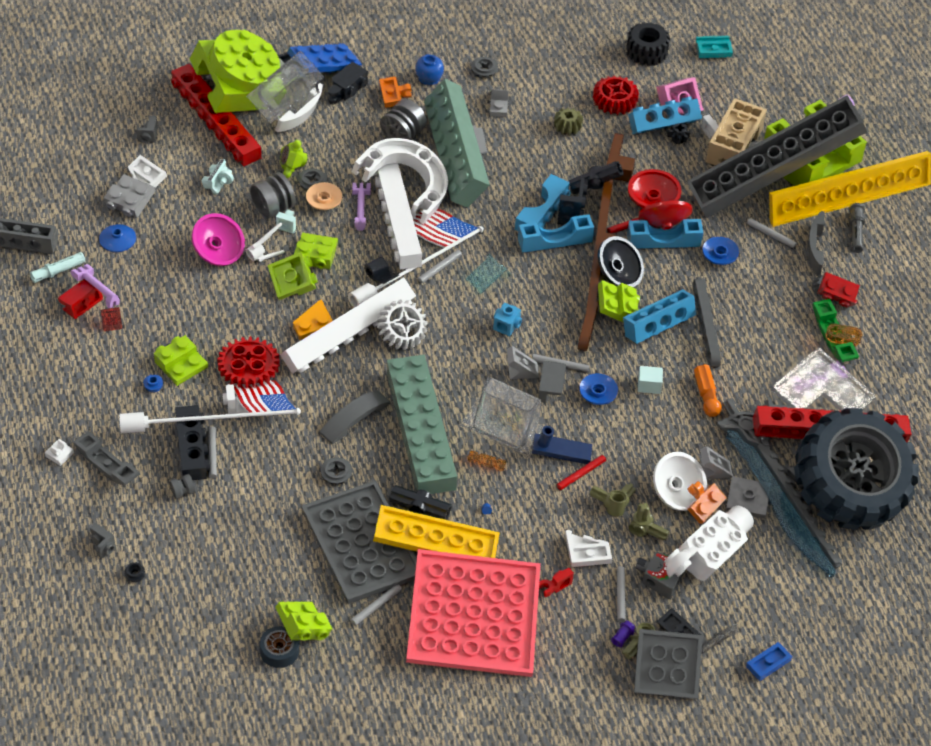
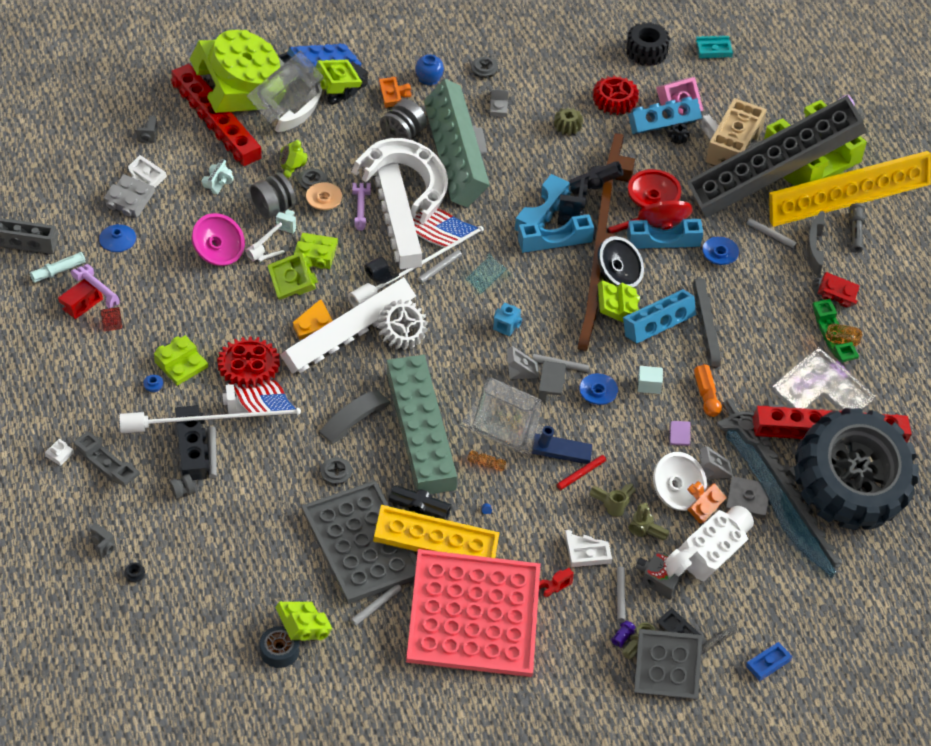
(337, 75): none -> lime plate
(680, 433): none -> lavender slope

